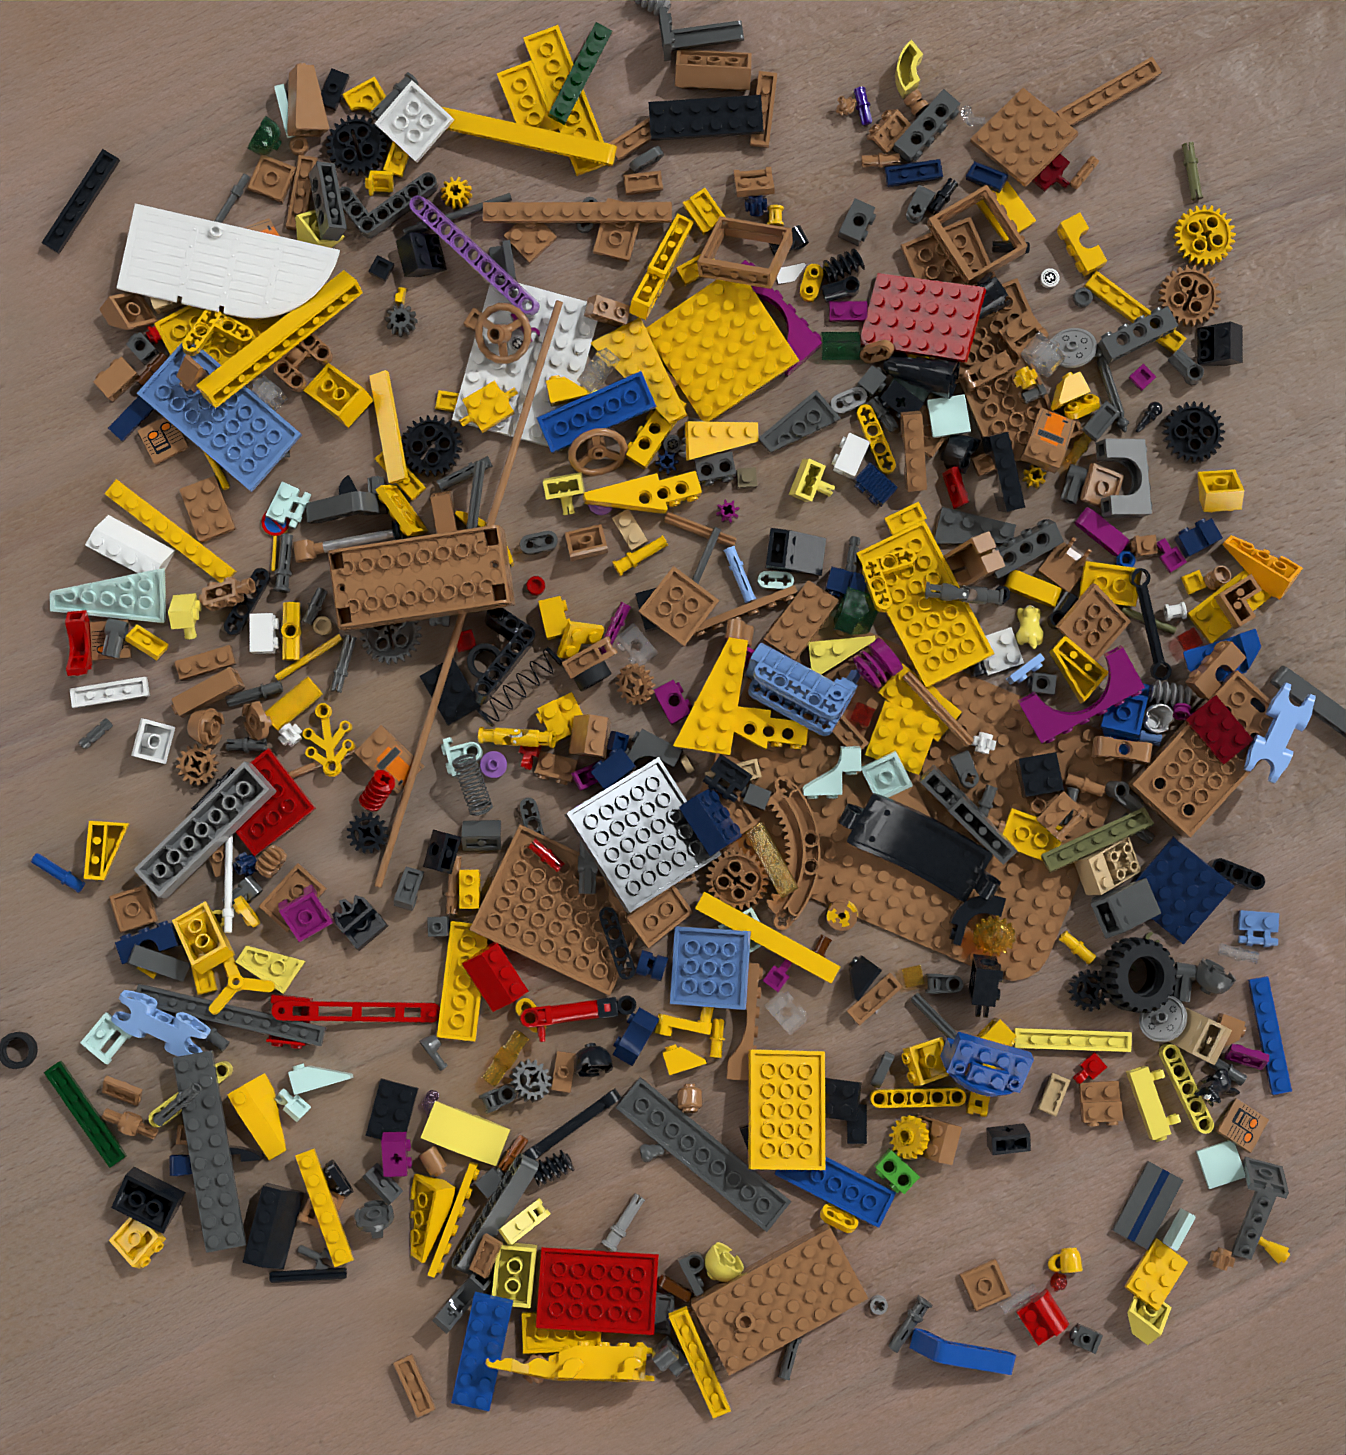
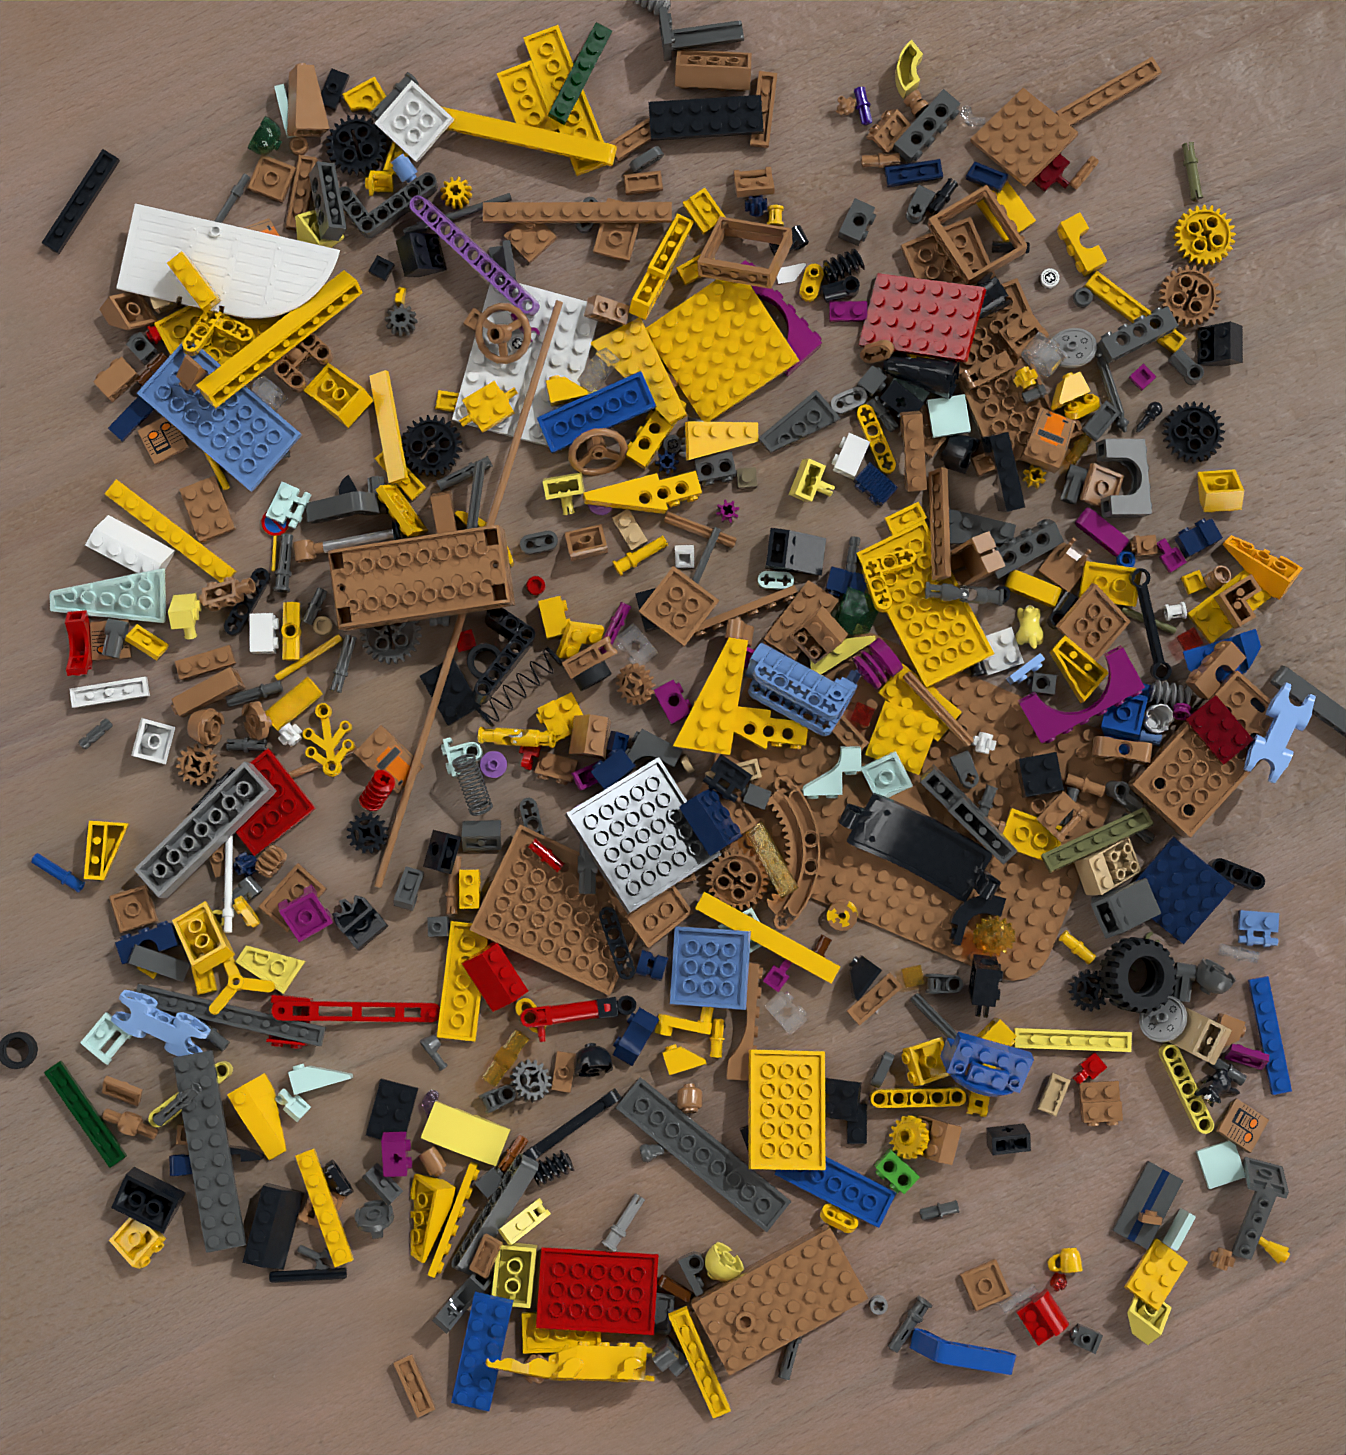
(194, 281): none -> yellow brick
(404, 168): none -> medium blue brick
(684, 556): none -> white slope
(739, 573): light blue pin -> none
(818, 635): none -> medium nougat slope
(840, 345): clear green panel -> none
(939, 524): none -> medium nougat plate
(939, 1210): none -> dark grey axle
(955, 487): red plate -> none
(1149, 1103): light yellow brick -> none
(1150, 1217): none -> medium nougat plate

